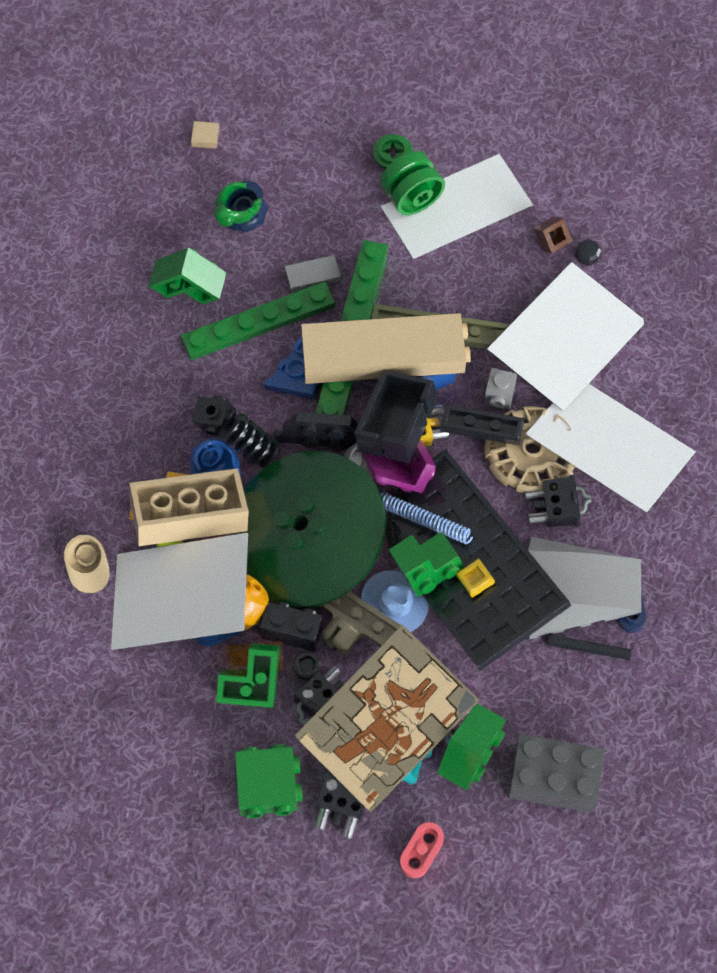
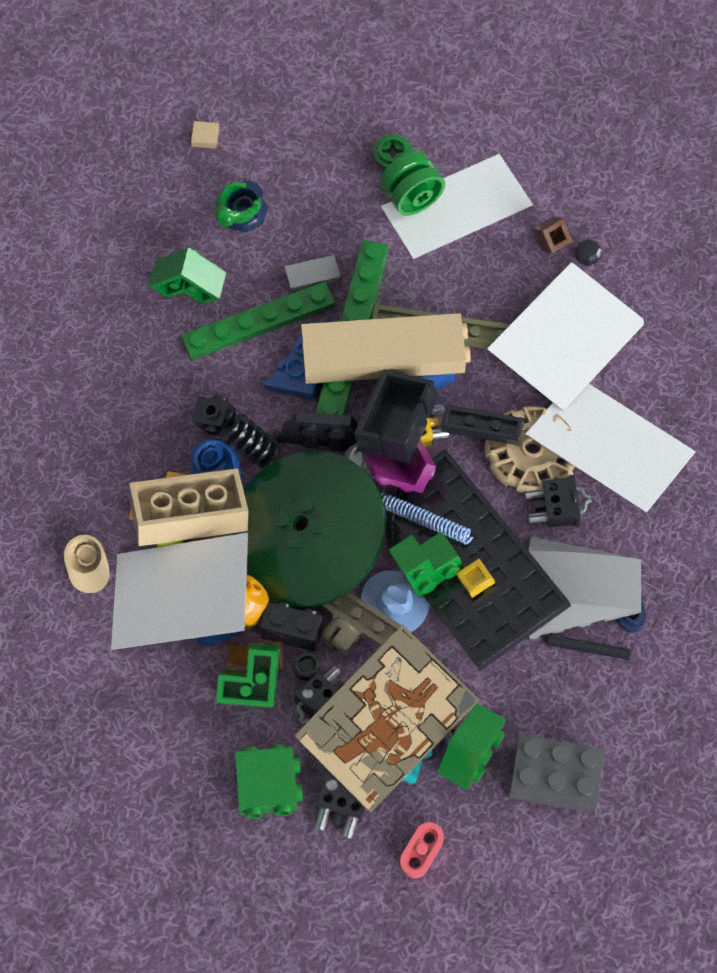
(500, 389): light grey brick -> none

